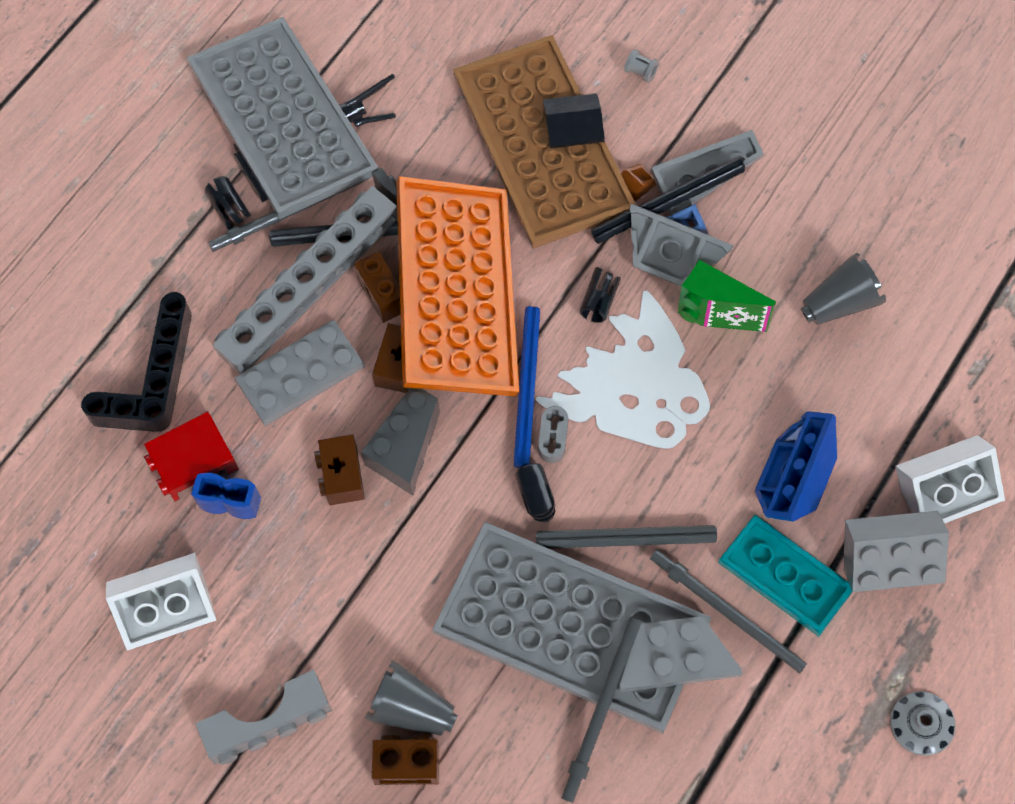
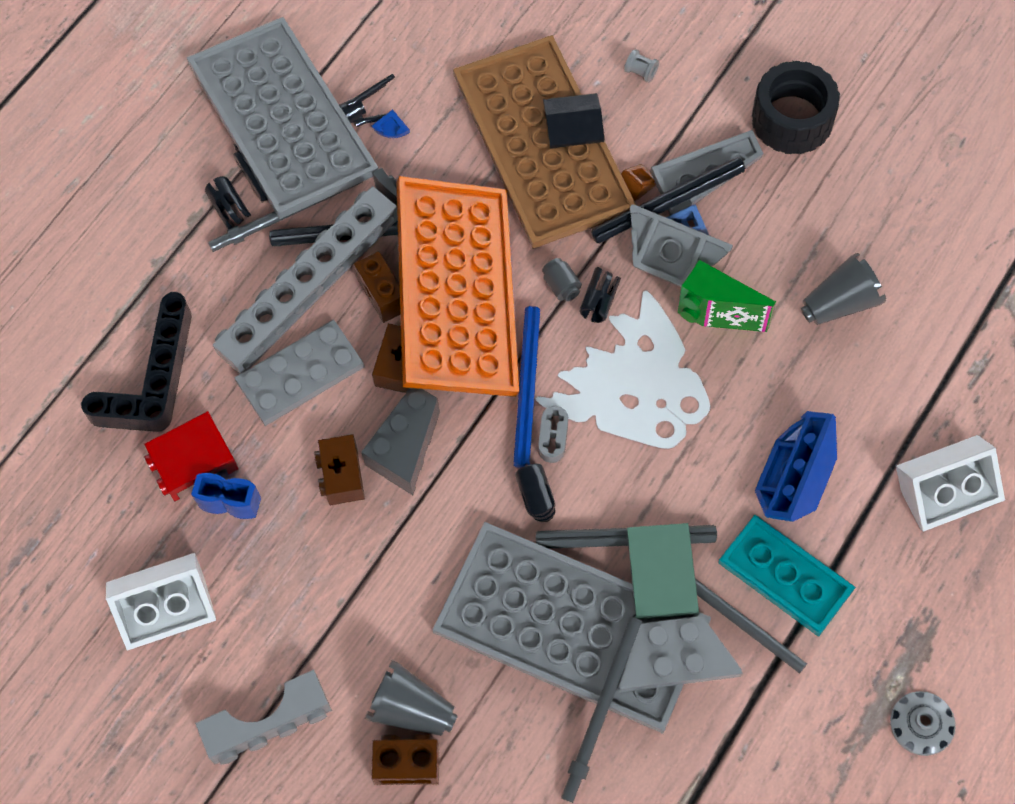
(391, 126): none -> blue tile
(561, 279): none -> dark grey brick
(662, 571): none -> sand green tile
(799, 81): none -> black tyre
(895, 551): light grey brick -> none

